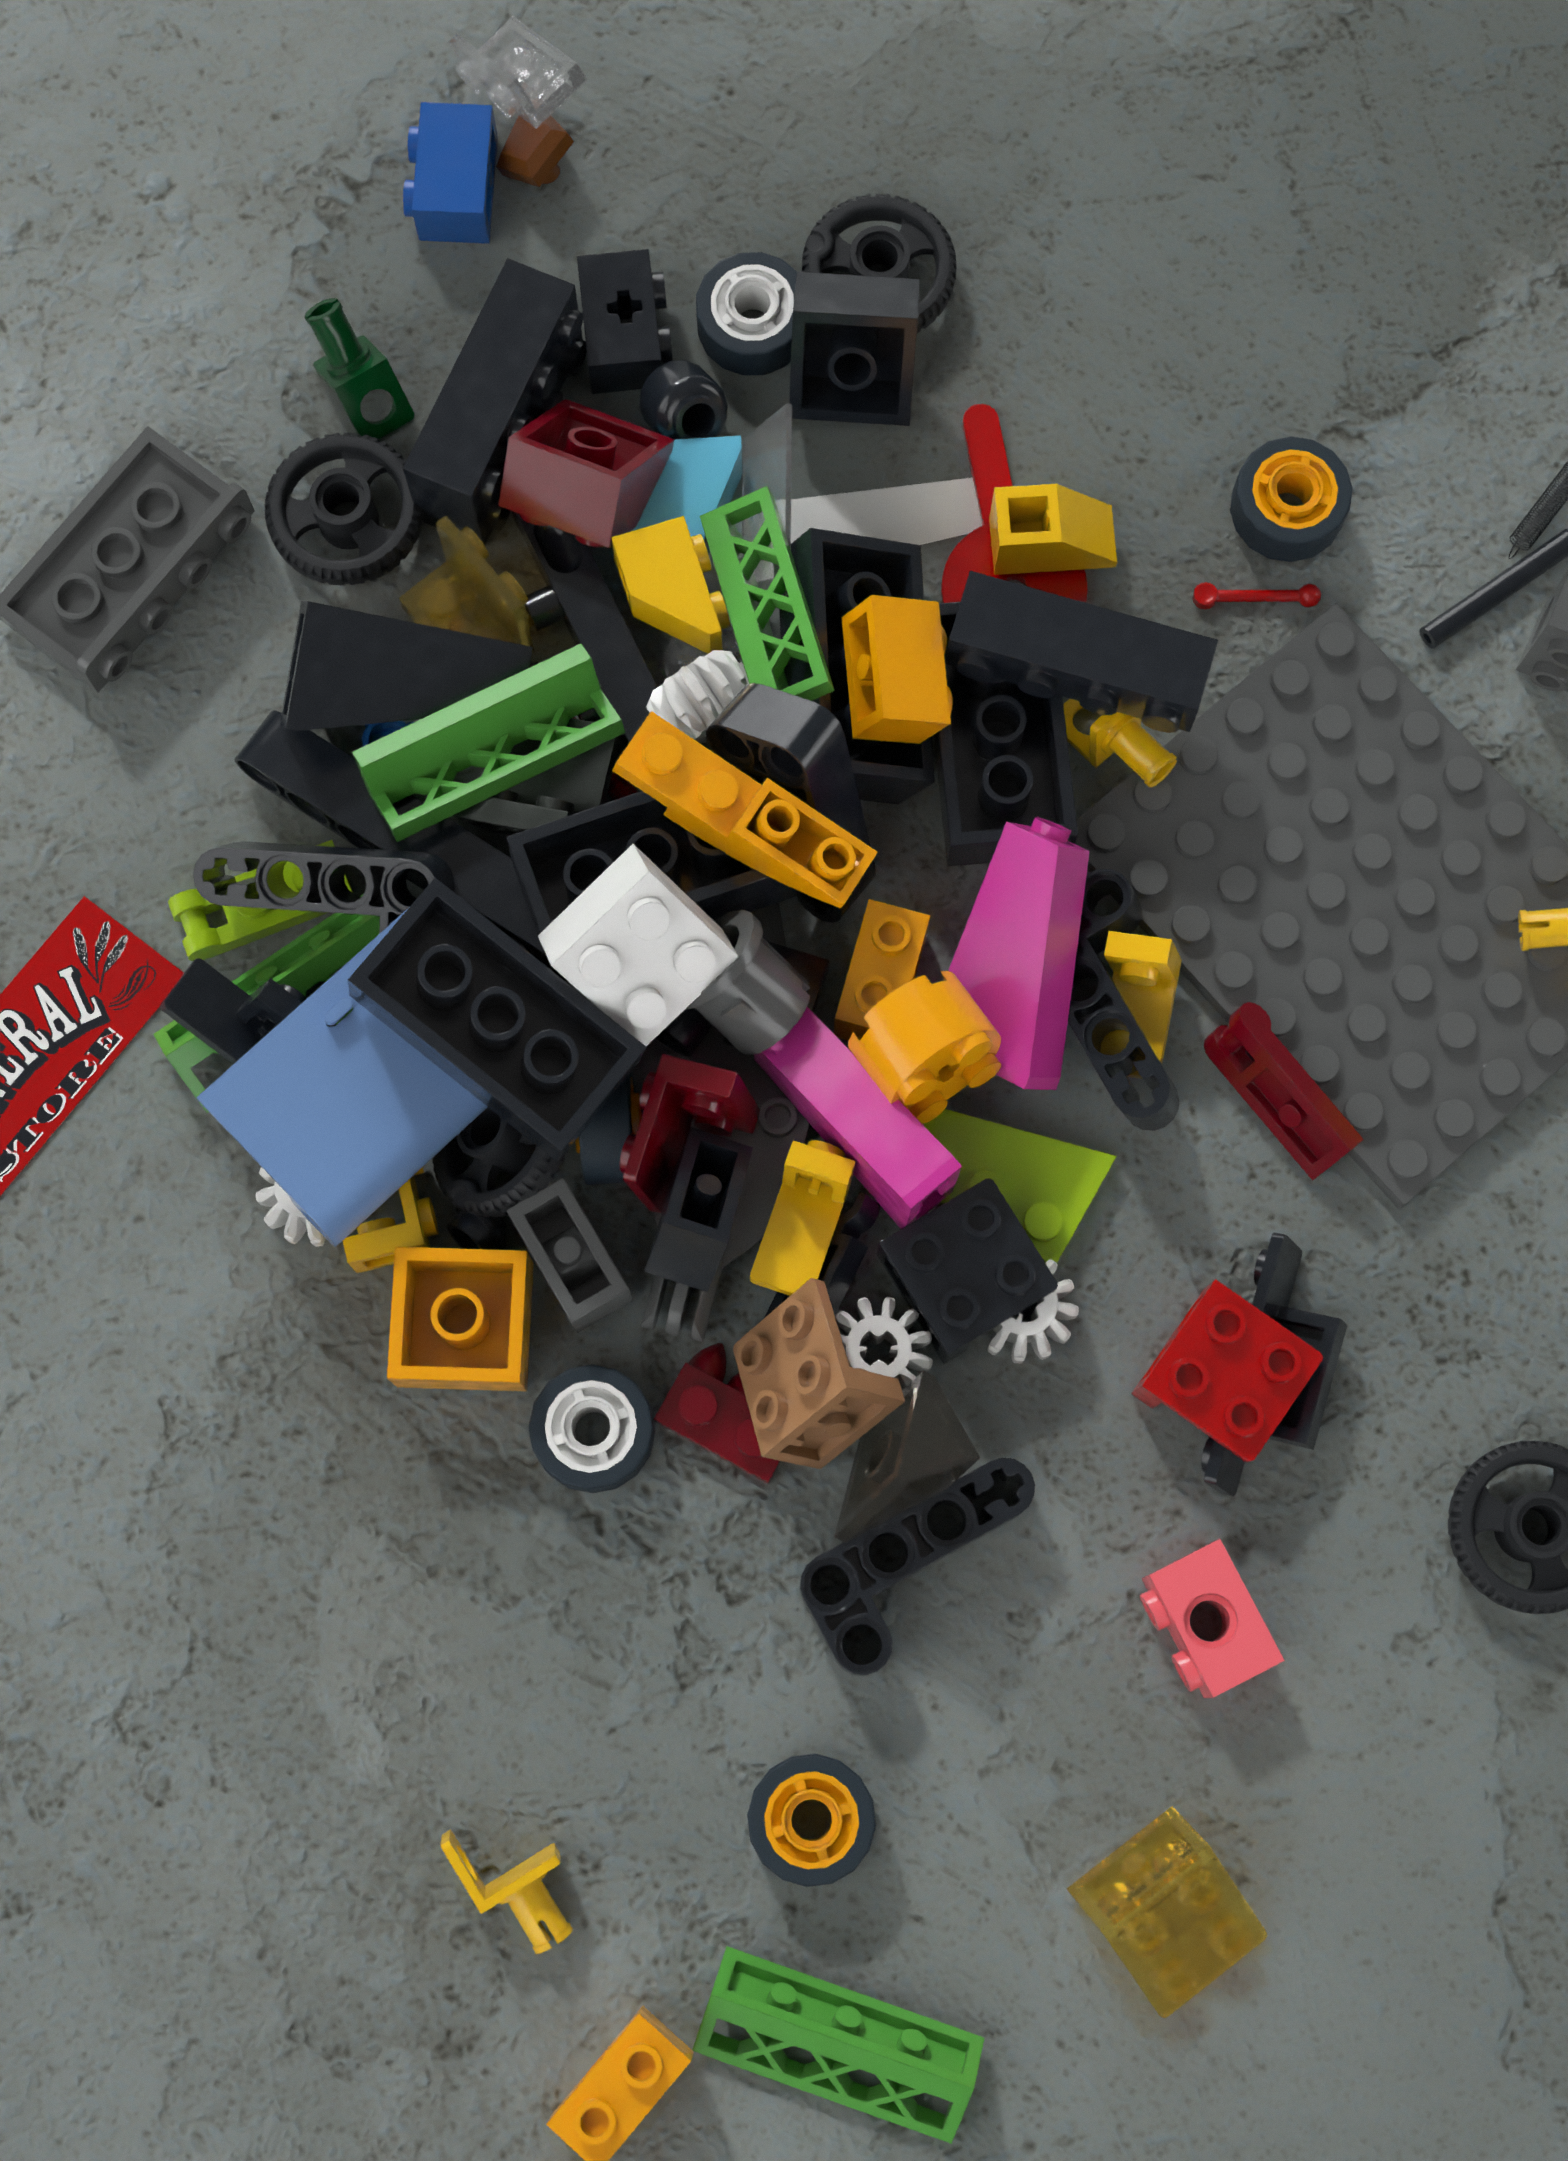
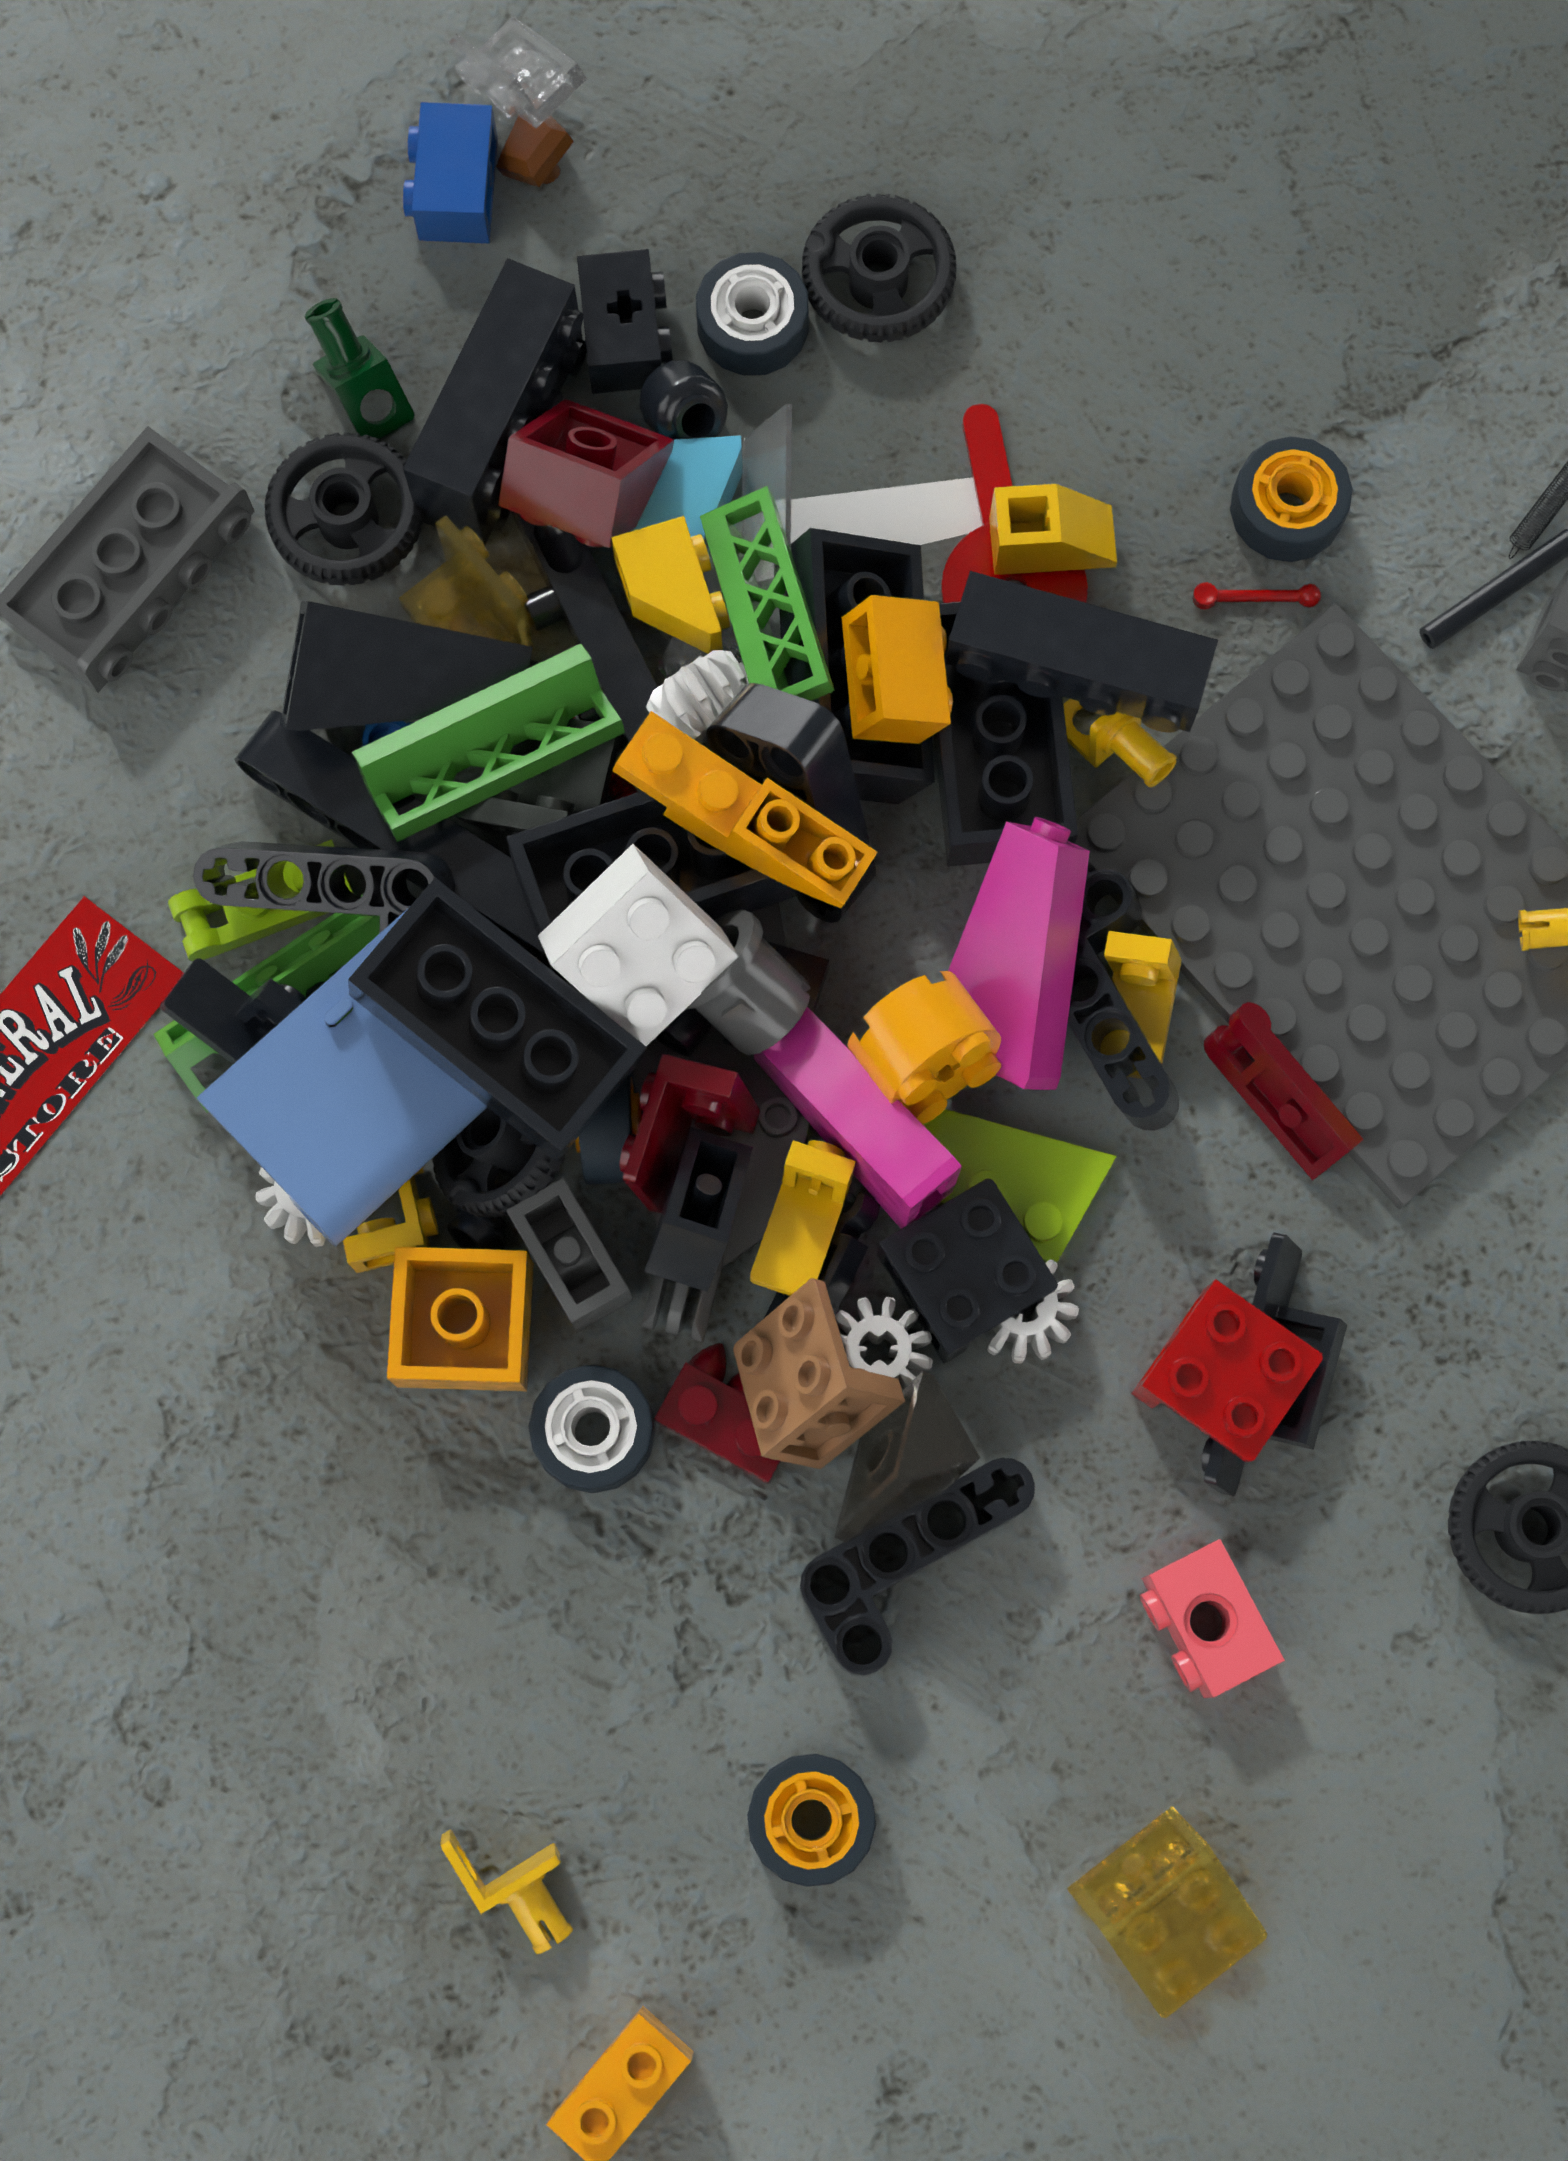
(843, 2035): bright green fence -> none
(853, 348): black brick -> none
(882, 961): light orange brick -> none

